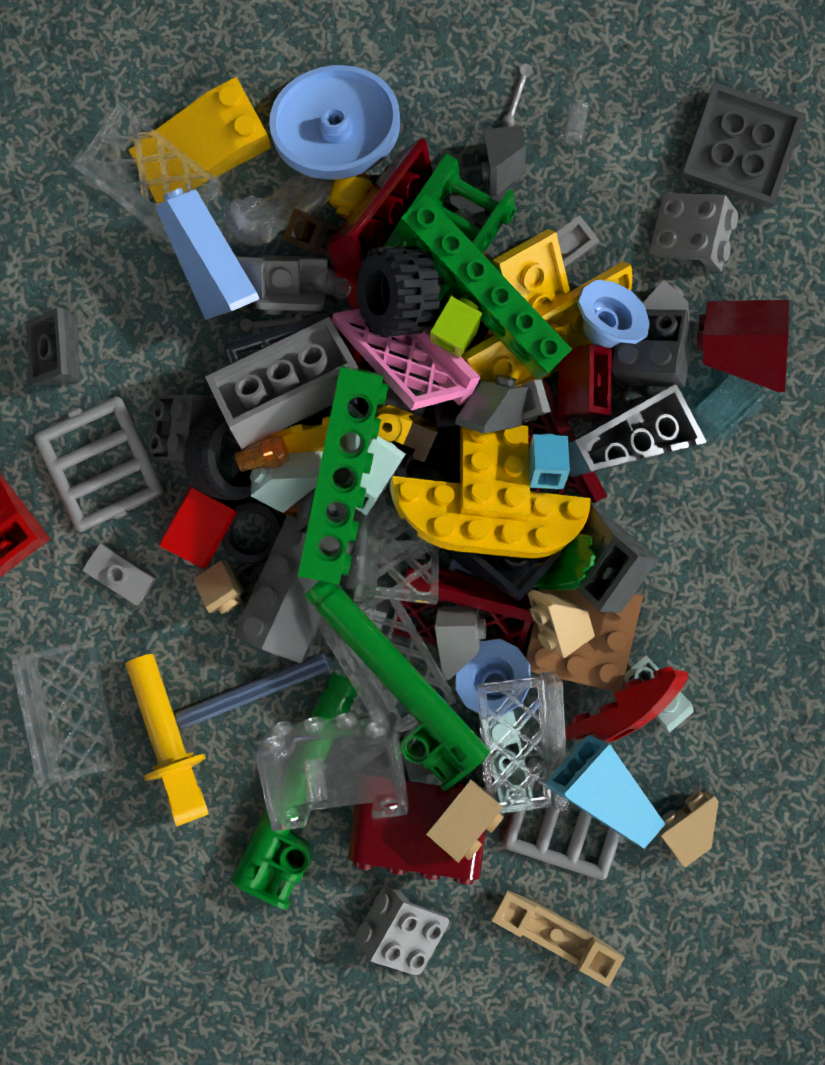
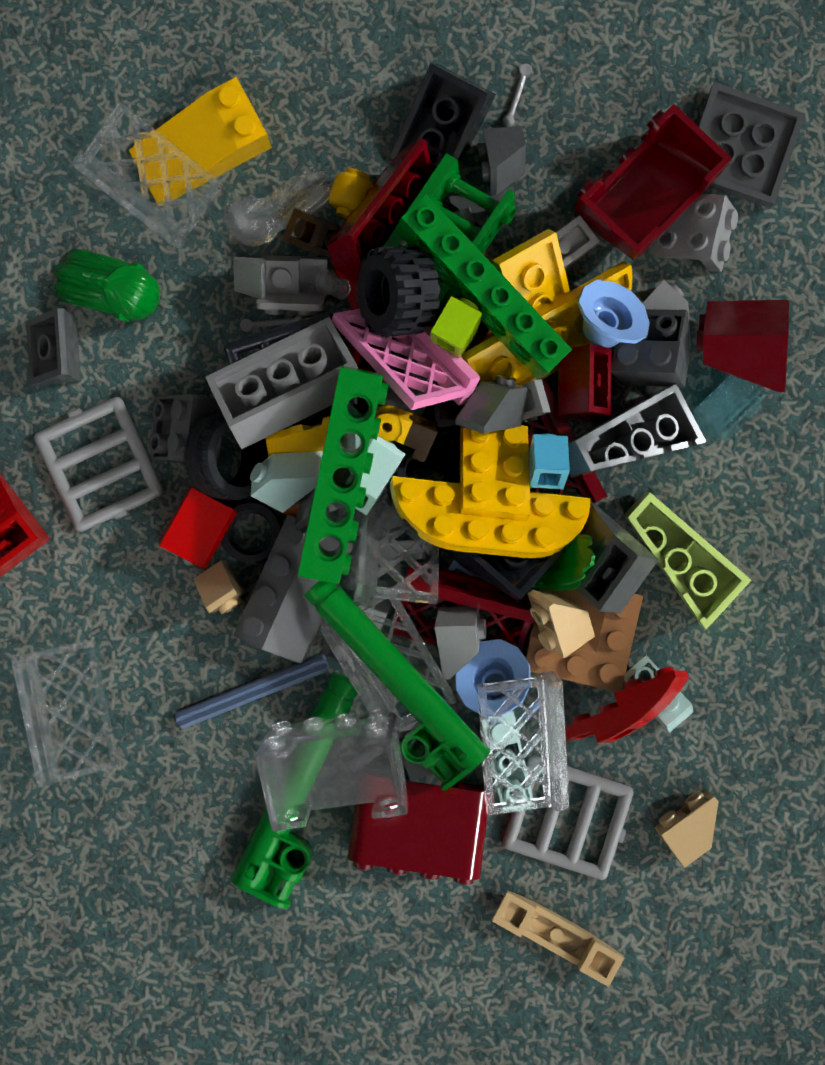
(107, 285): none -> green hair
(119, 574): light grey plate -> none
(173, 762): yellow piece -> none
(204, 255): light blue slope -> none
(265, 453): clear orange cone -> none
(314, 779): clear pin -> none
(335, 122): light blue dish -> none
(400, 932): light grey bracket -> none
(445, 115): none -> black slope
(466, 821): tan brick -> none
(575, 132): clear pin -> none
(605, 789): medium azure slope -> none
(652, 183): none -> dark red windscreen
(689, 562): none -> yellowish green wedge

